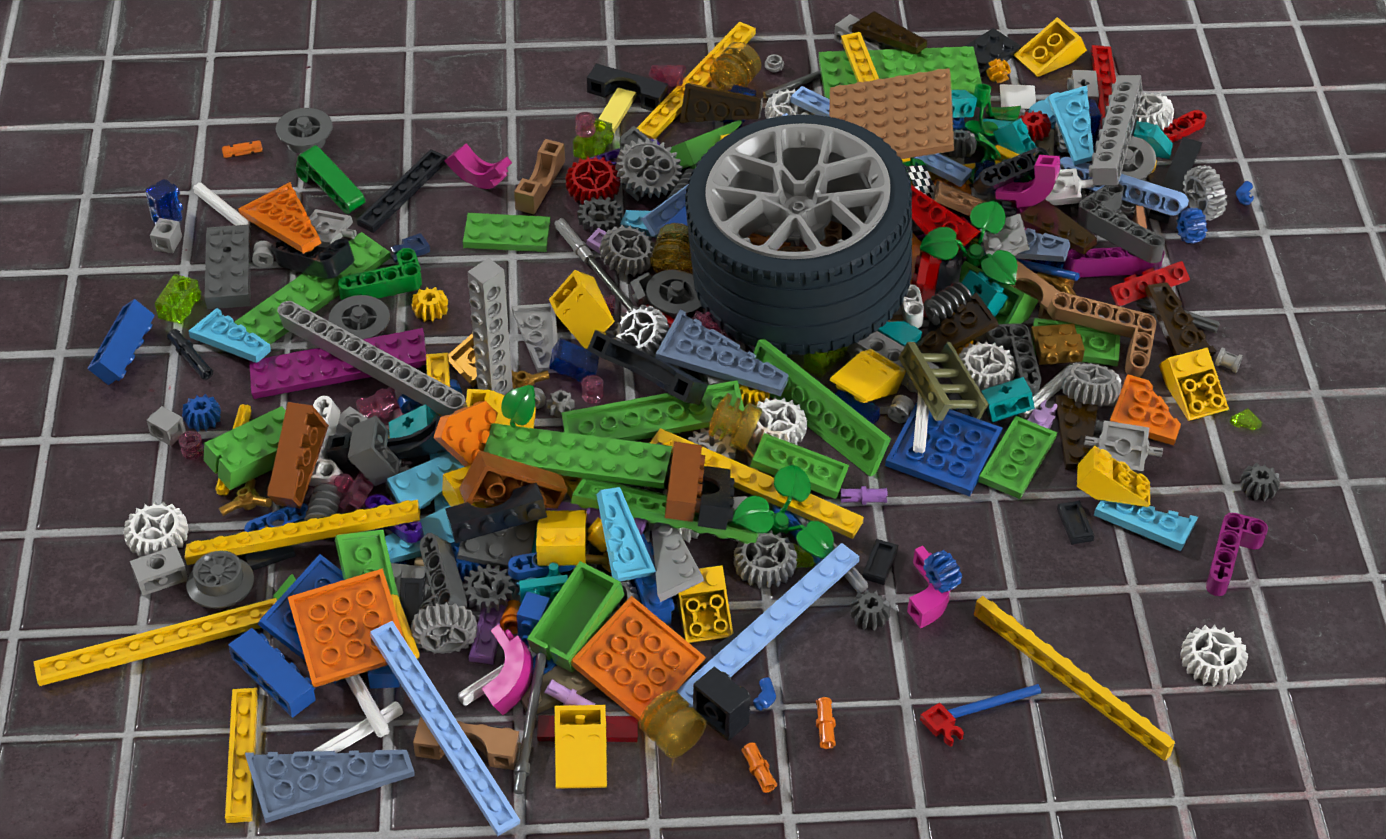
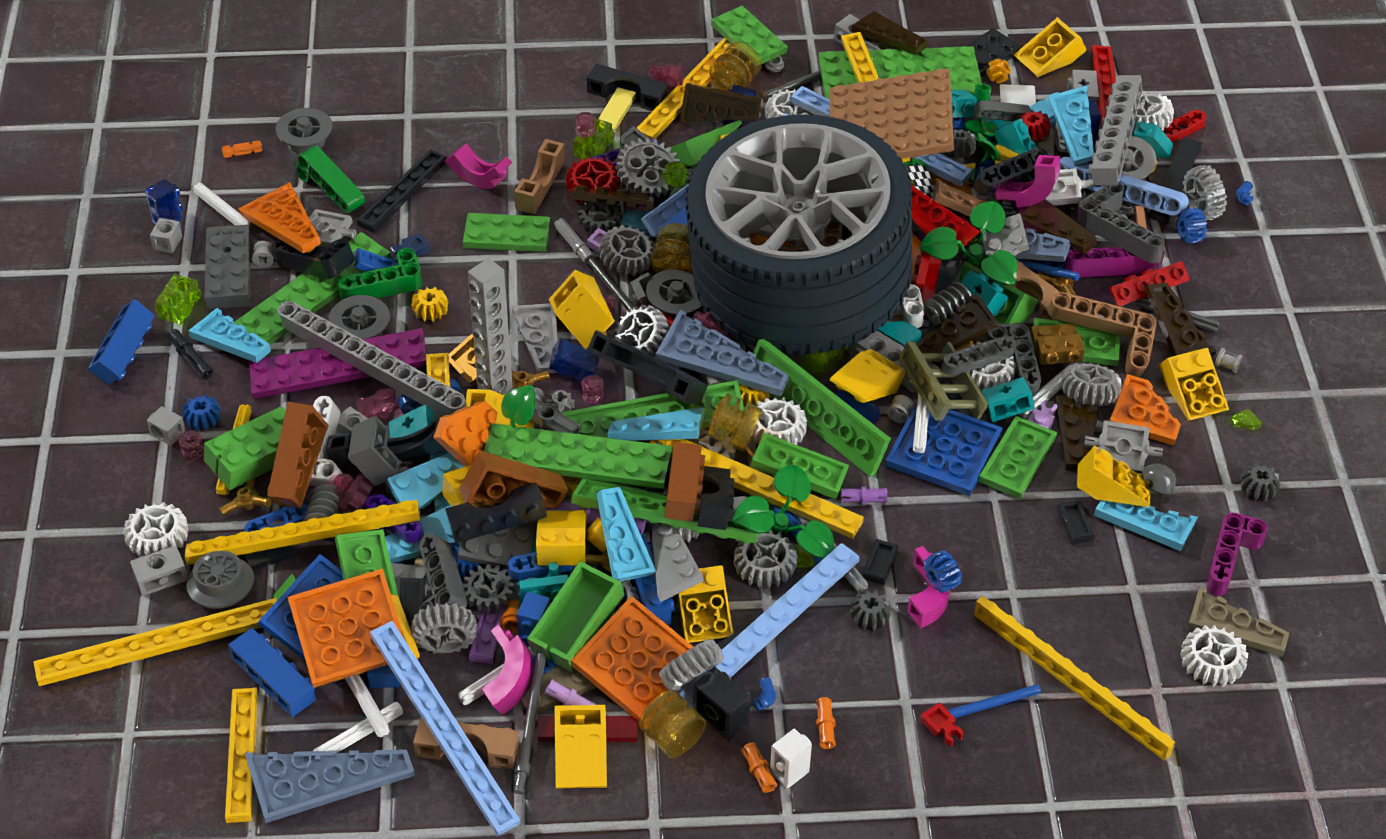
(369, 261): none -> blue plate
(550, 419): none -> dark grey piece
(582, 192): none -> dark brown wing
(671, 425): none -> medium azure wing
(675, 174): none -> clear neon green gear
(691, 665): none -> light grey gear
(743, 27): none -> bright green plate
(790, 758): none -> white brick
(956, 363): none -> dark grey beam
(1000, 110): none -> dark grey beam
(1162, 476): none -> dark grey hair
(1253, 632): none -> dark tan wing

